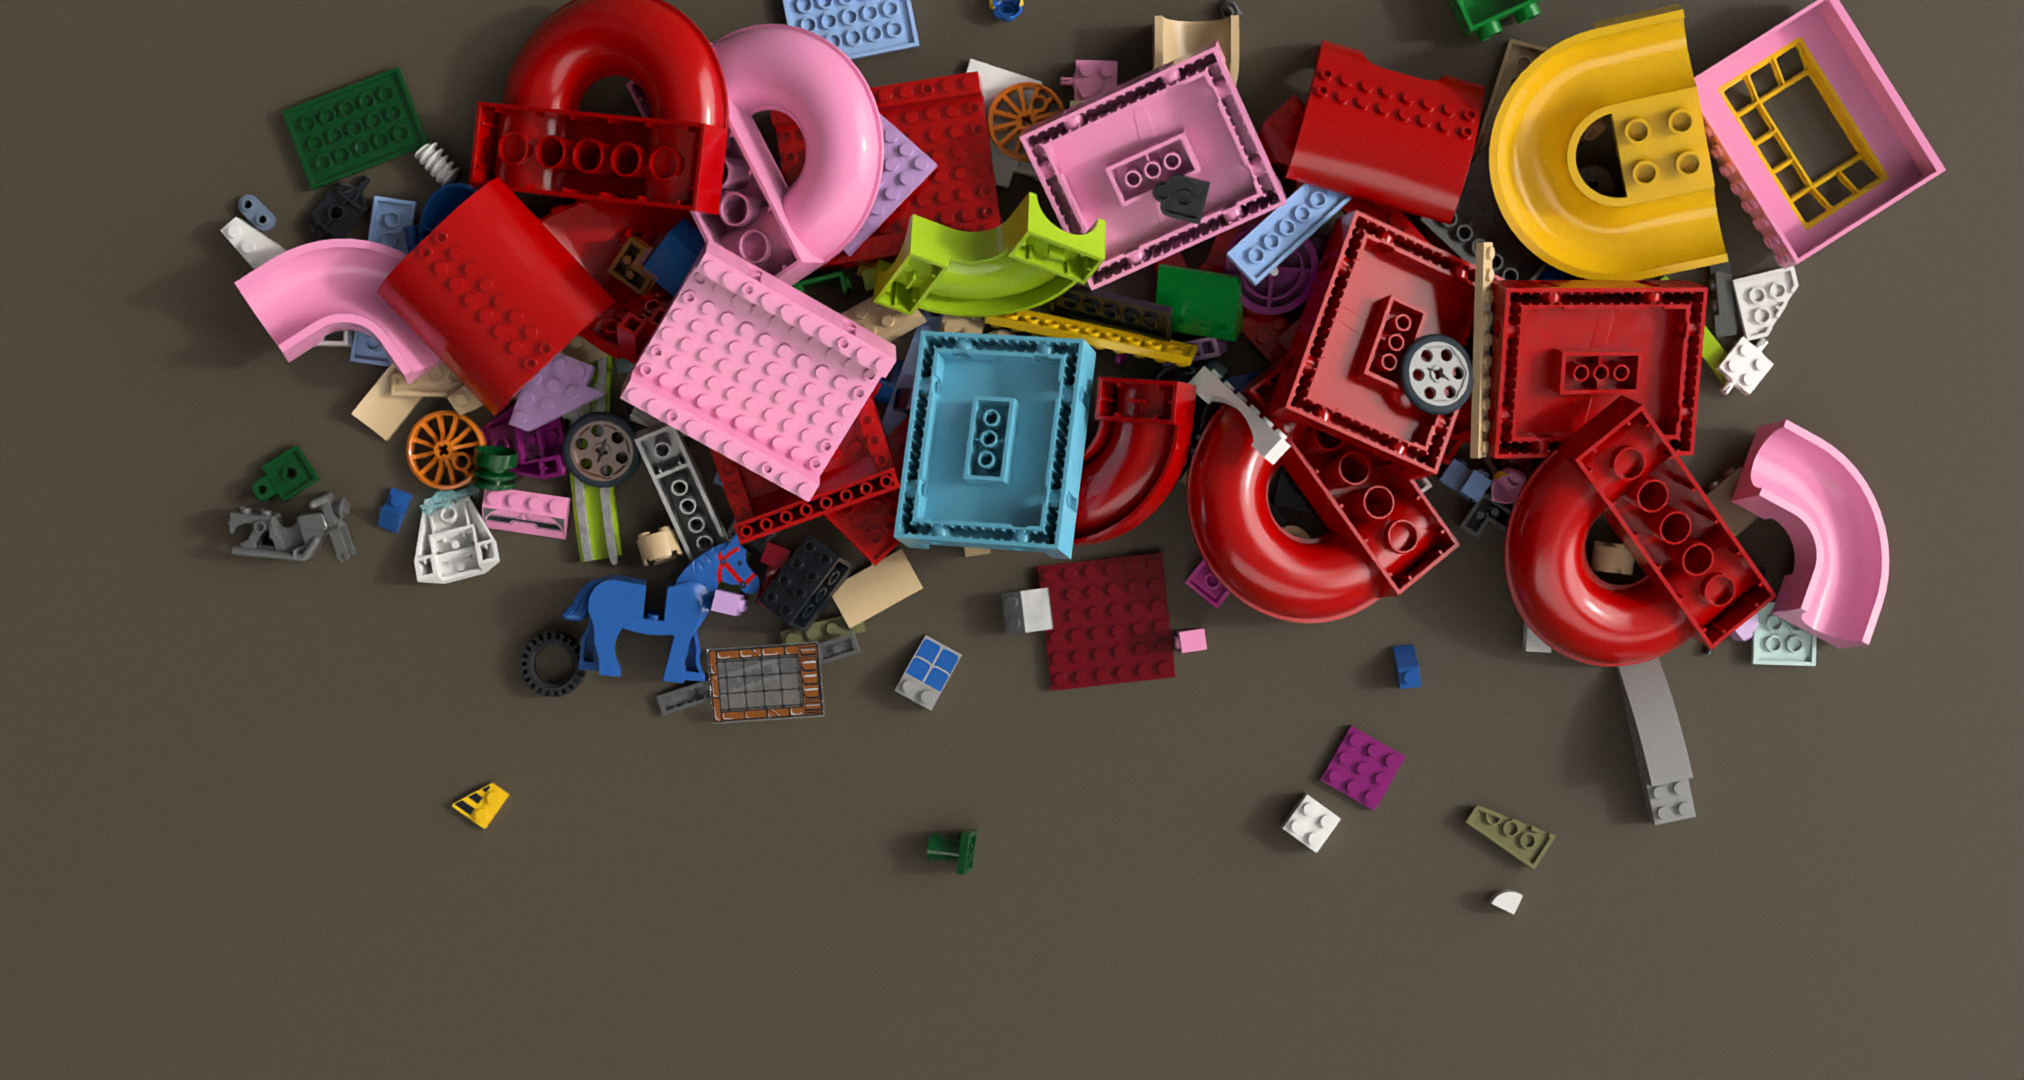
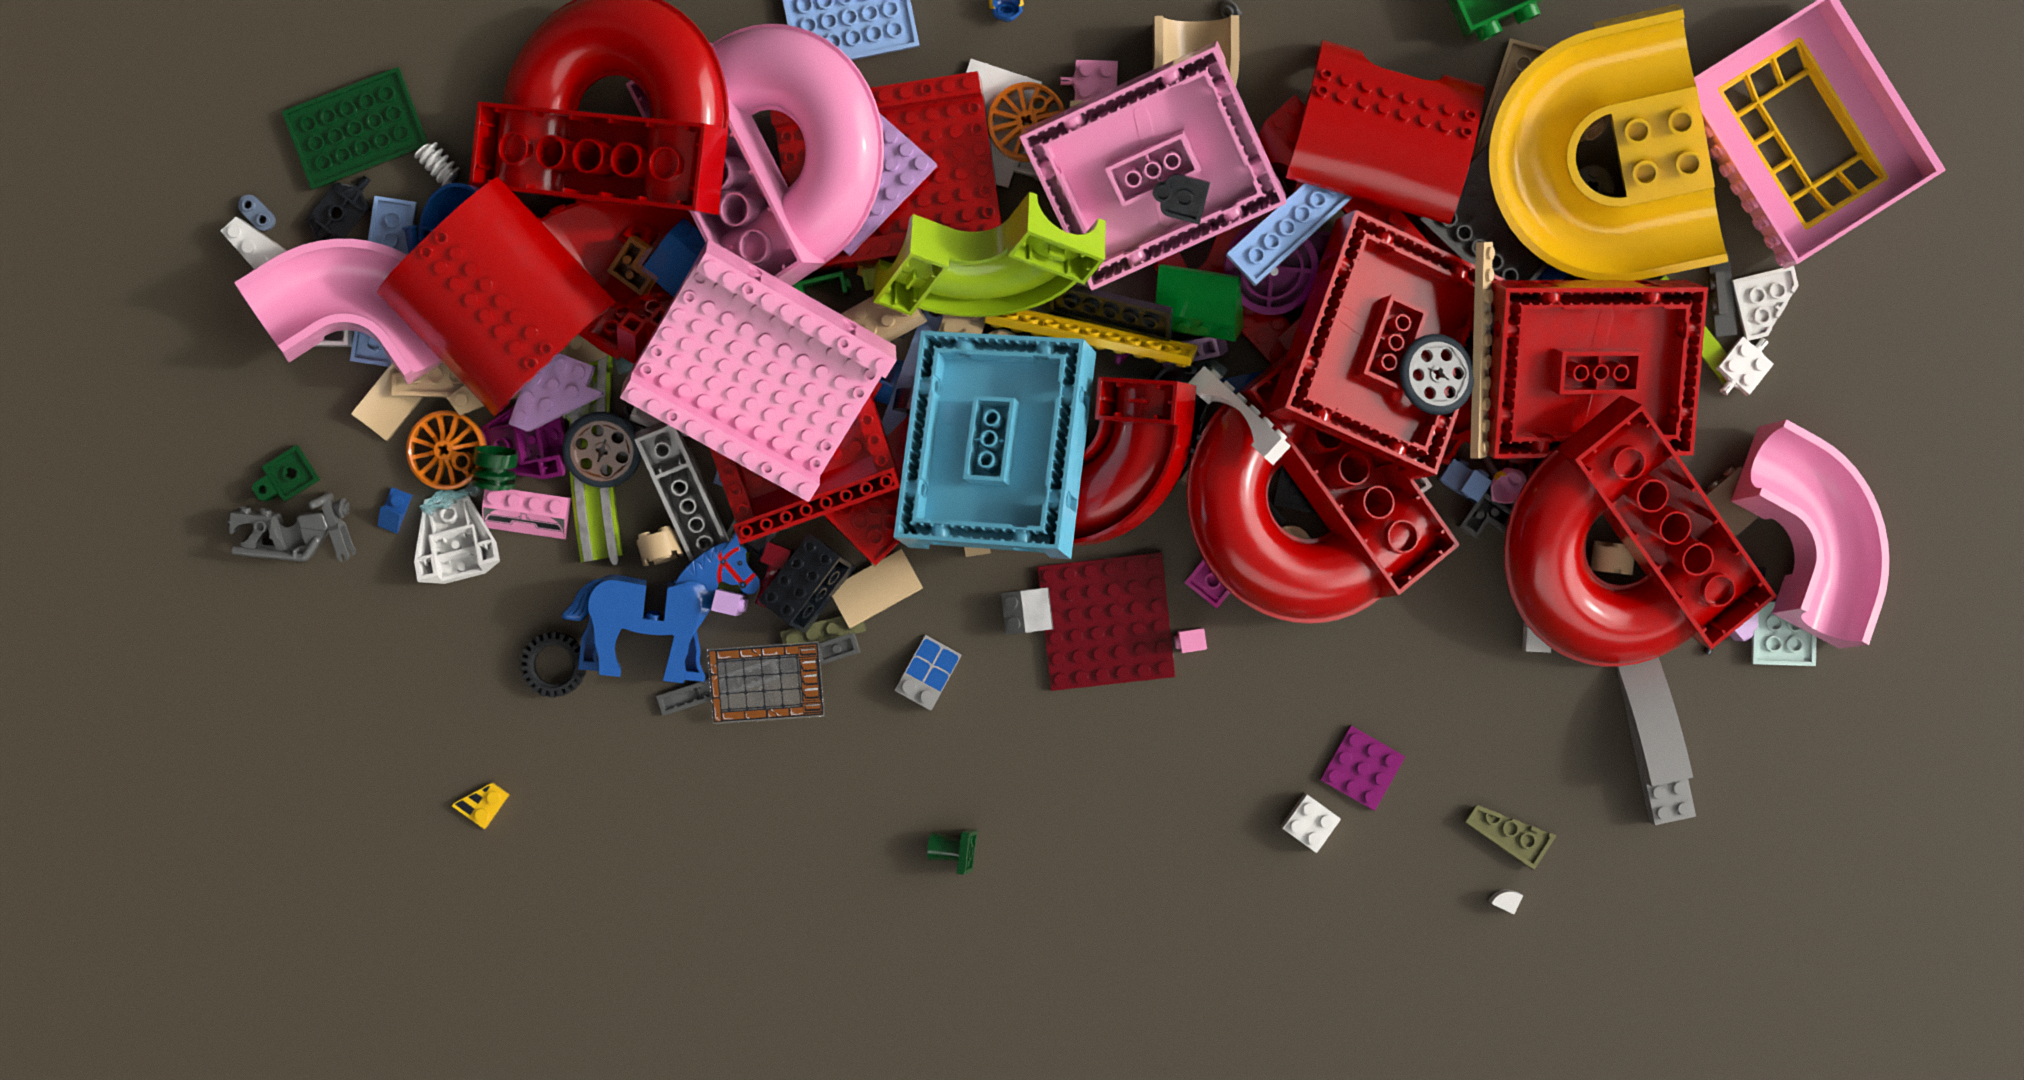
(1406, 667): blue slope -> none

